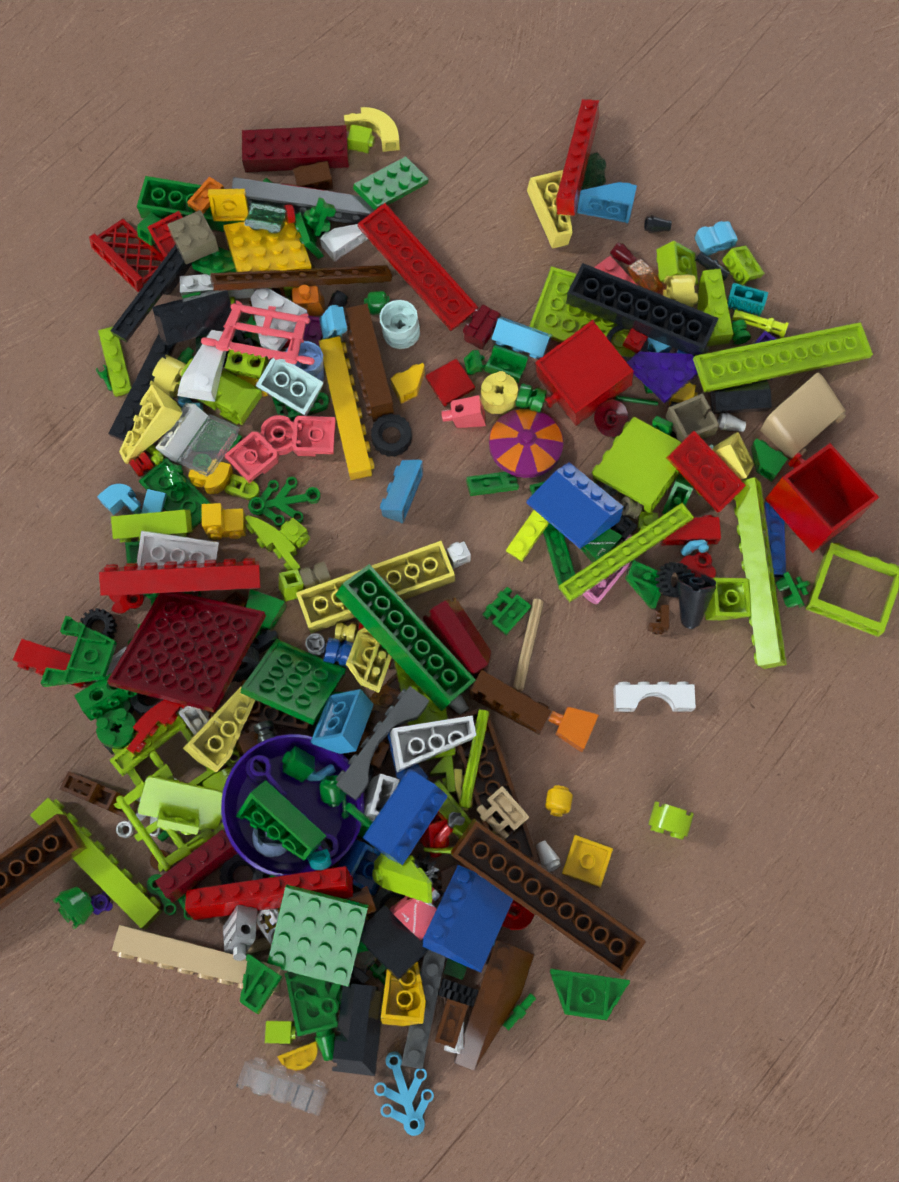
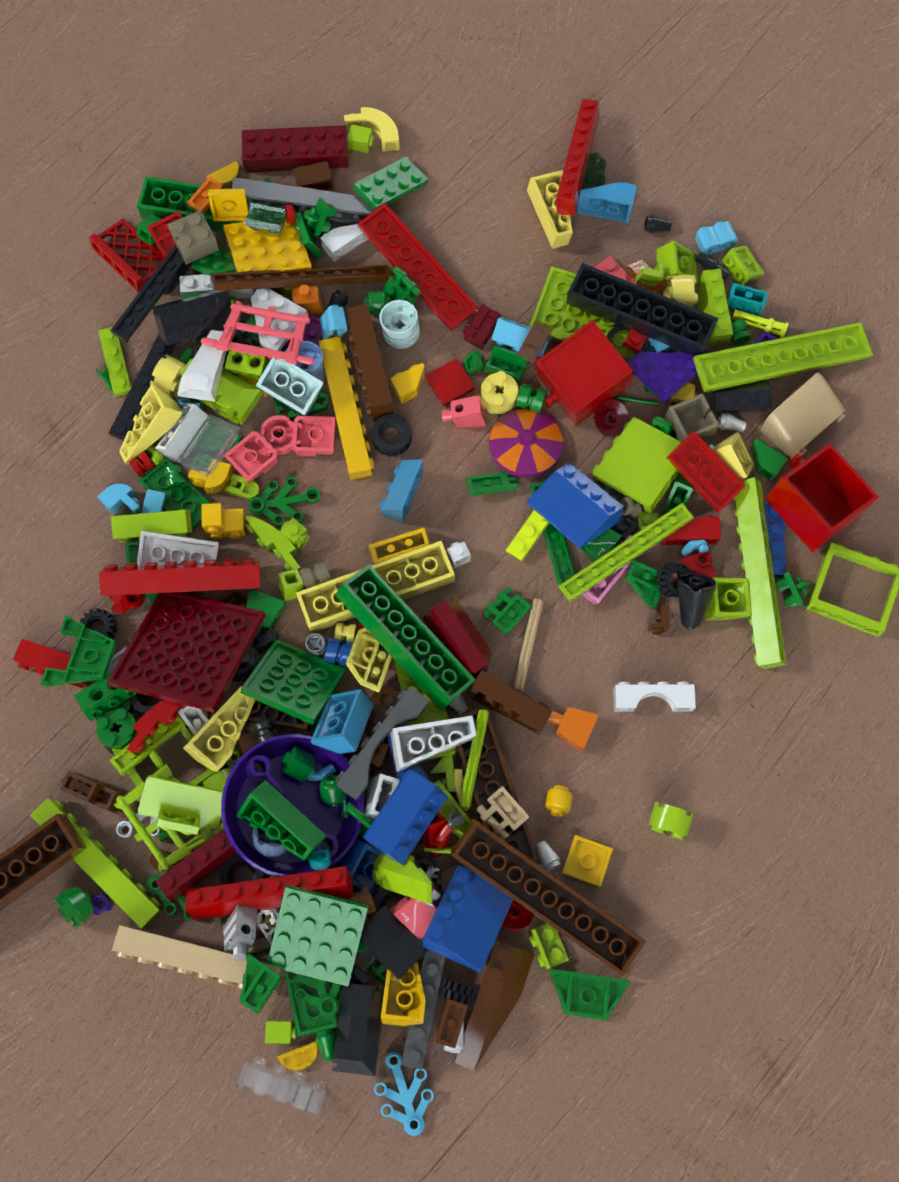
(226, 174): none -> yellow tile
(396, 289): none -> green plate
(398, 545): none -> yellow brick
(455, 969): green plate -> none
(519, 1011): green bar -> none
(535, 341): none -> reddish brown brick
(549, 946): none -> lime bracket
(622, 254): dark red cone -> none
(650, 276): none -> lime bracket

